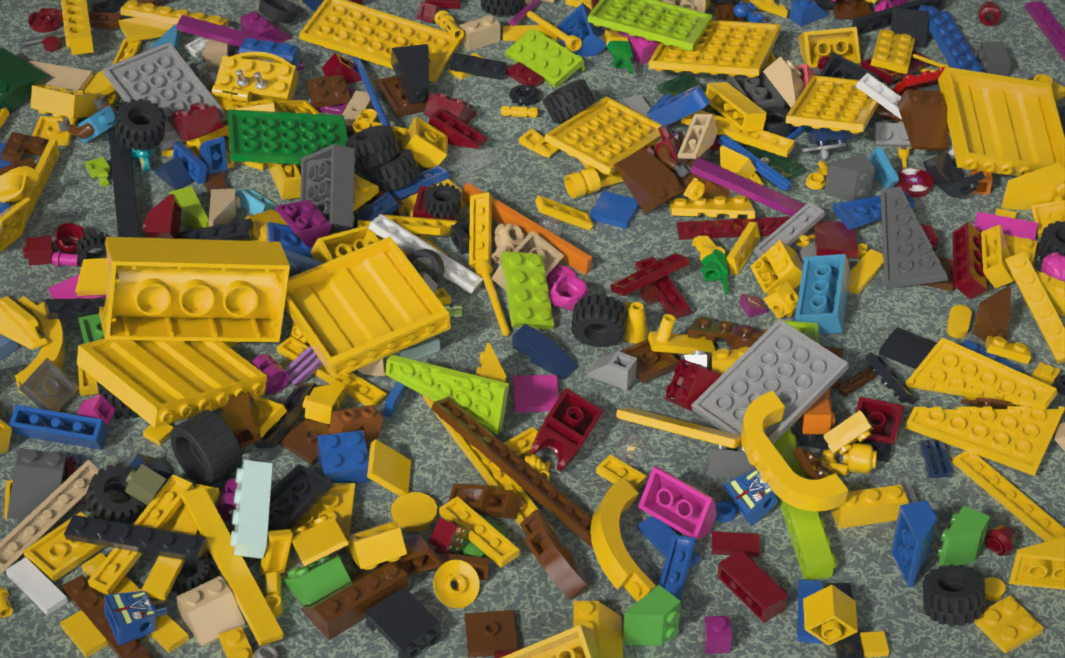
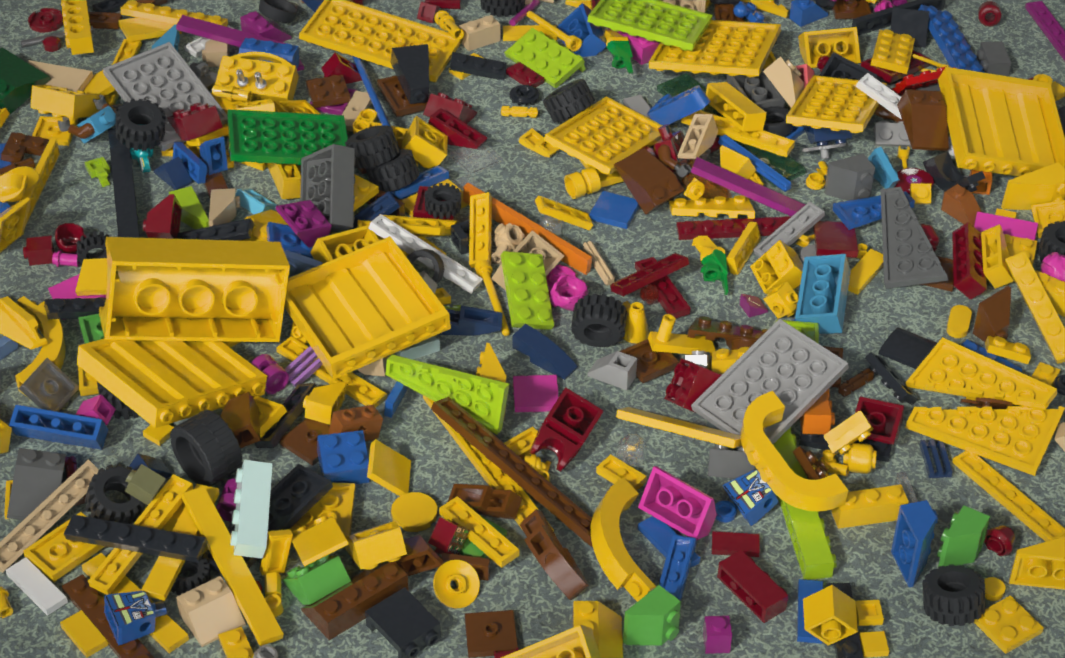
(473, 321): none -> dark blue slope
(599, 263): none -> tan axle
(869, 612): none -> yellow plate
(921, 193): none -> yellow plate
(960, 204): none -> dark orange slope

